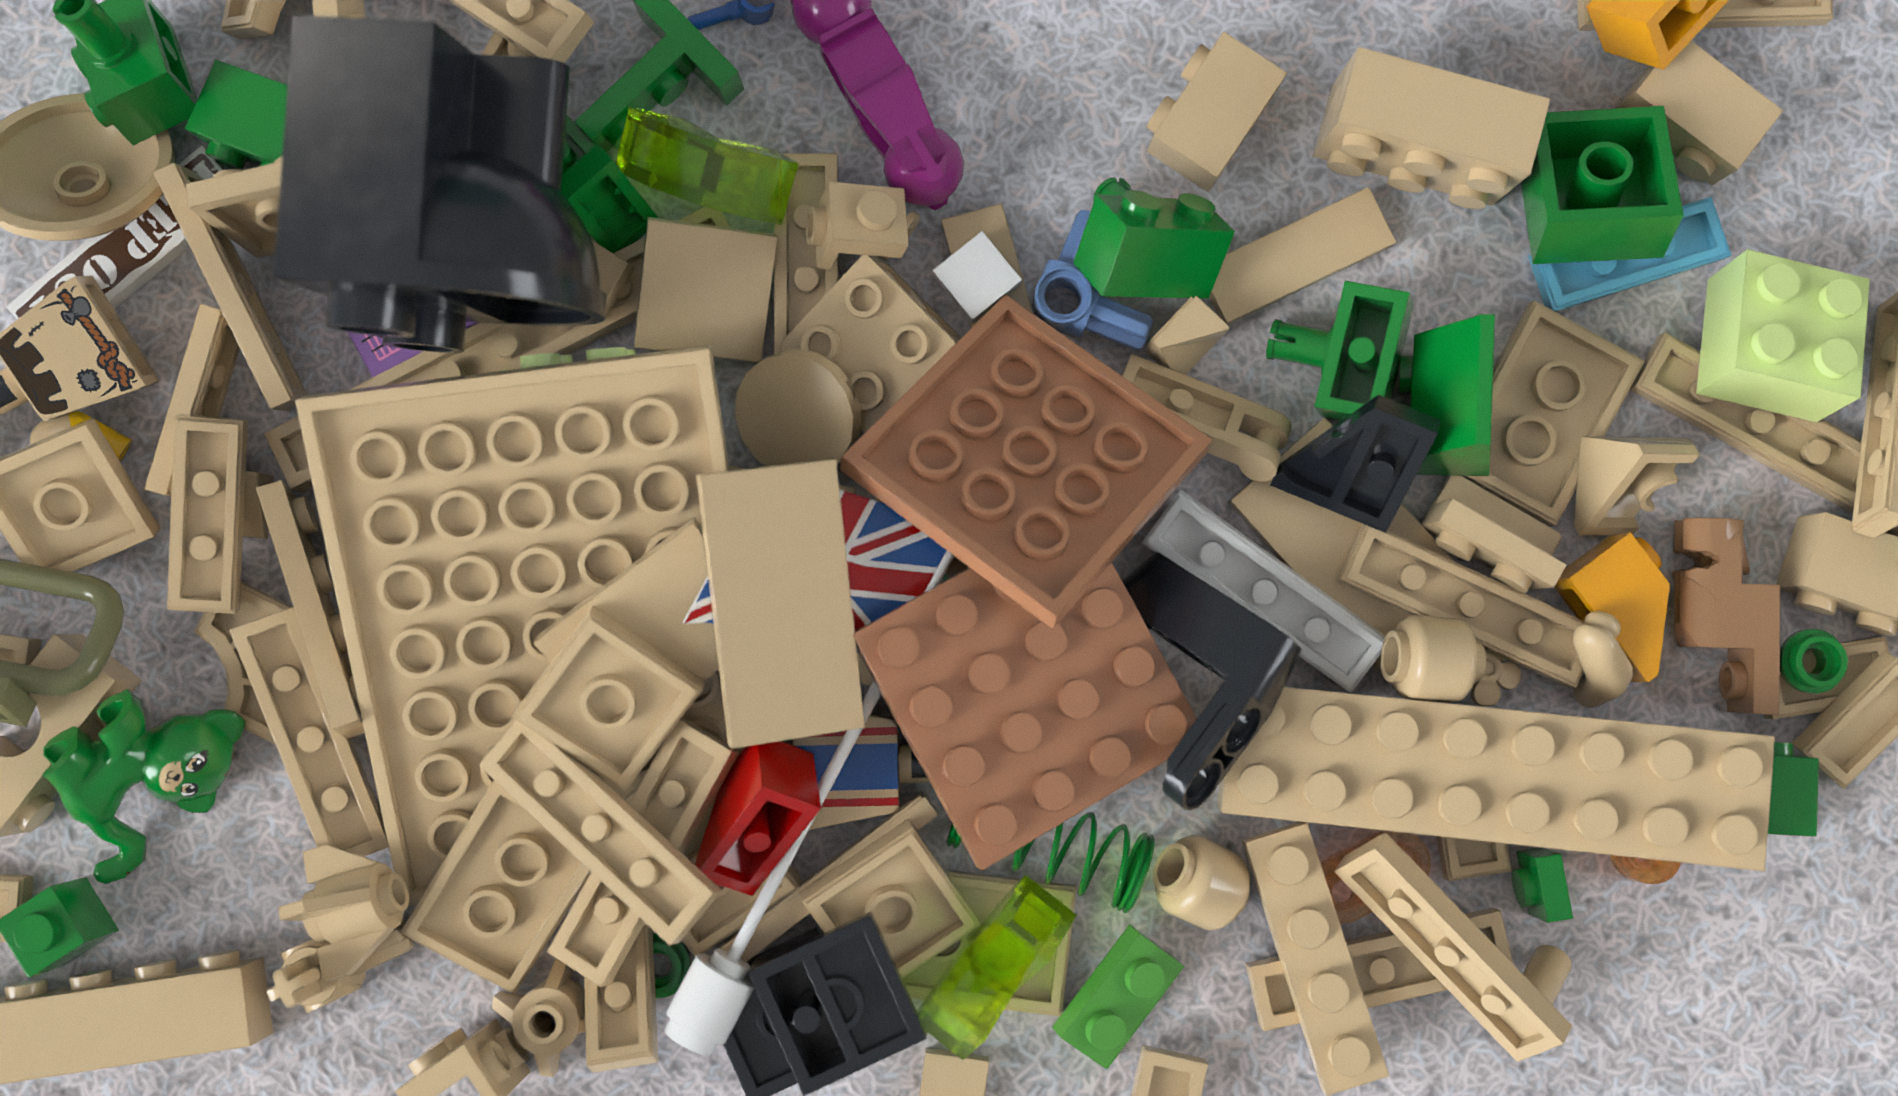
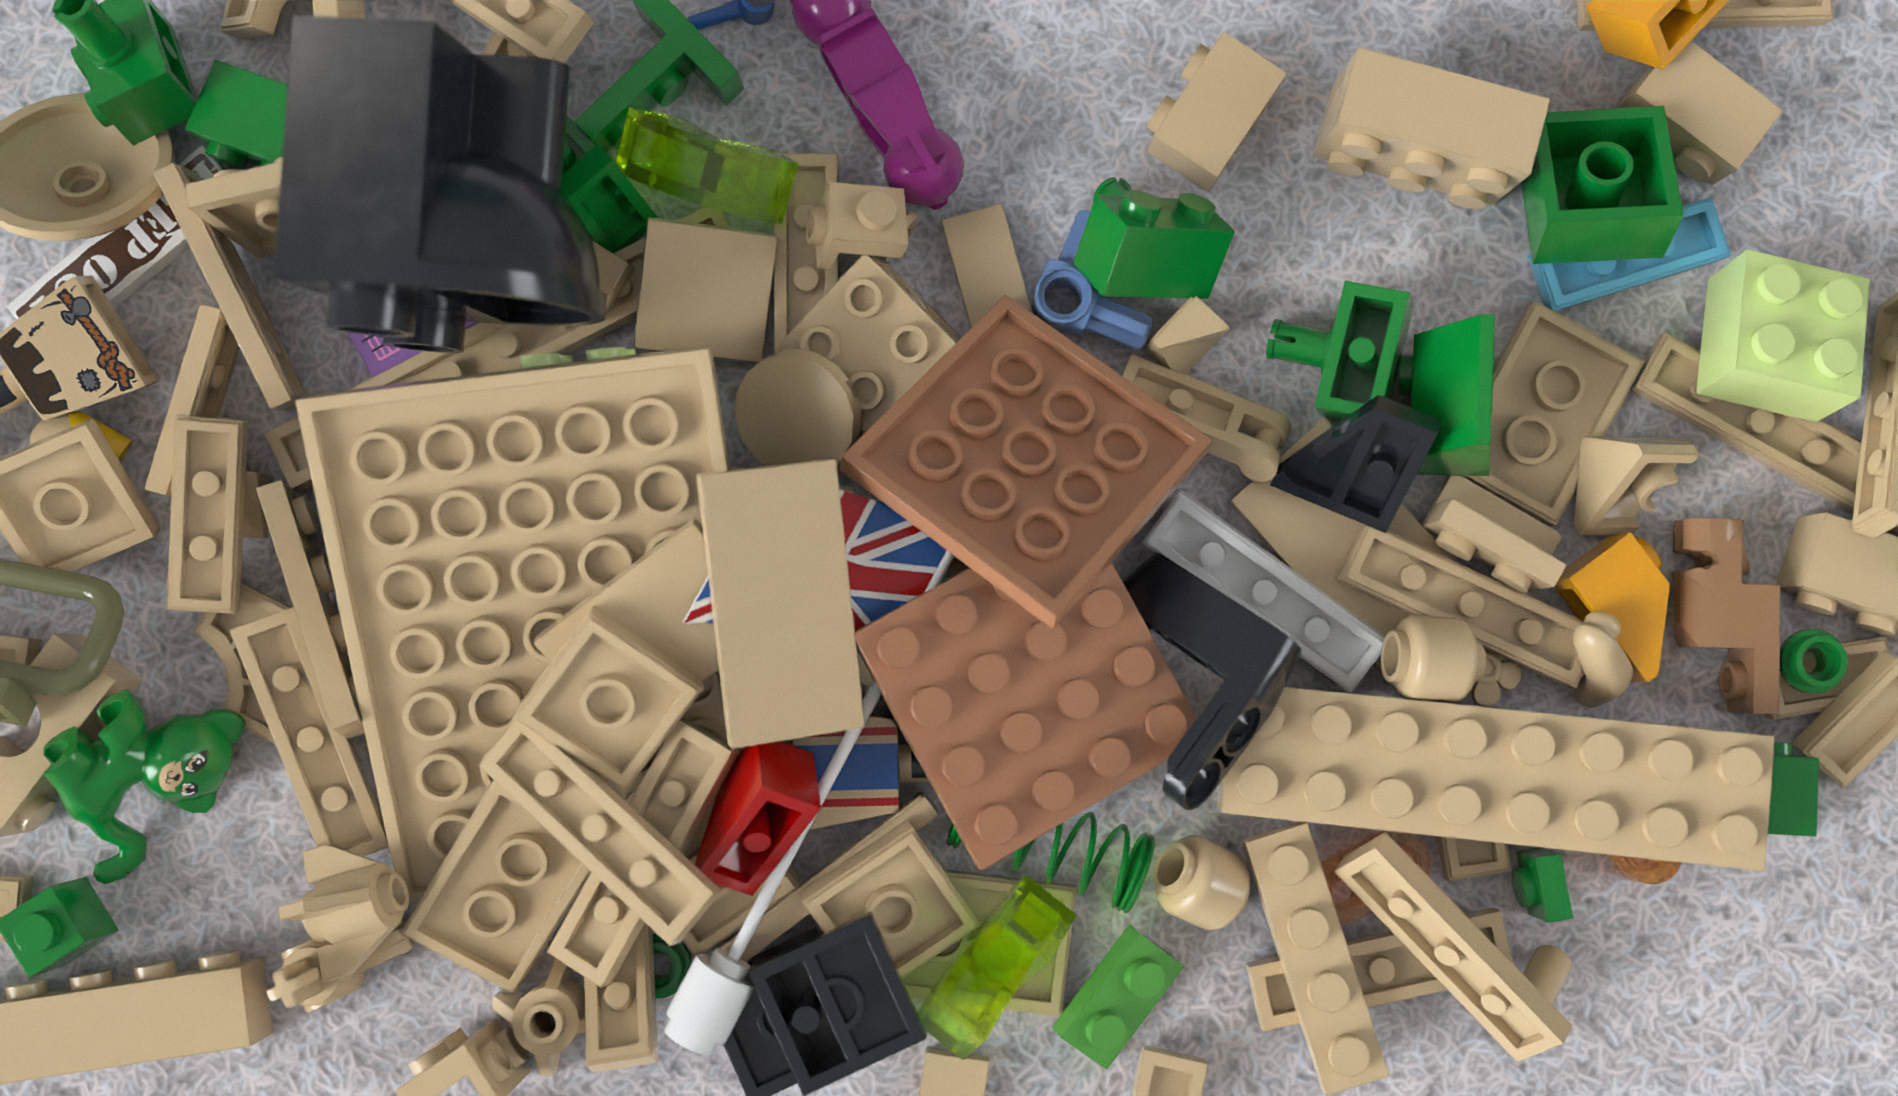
(977, 277): white tile -> none
(1300, 255): tan tile -> none

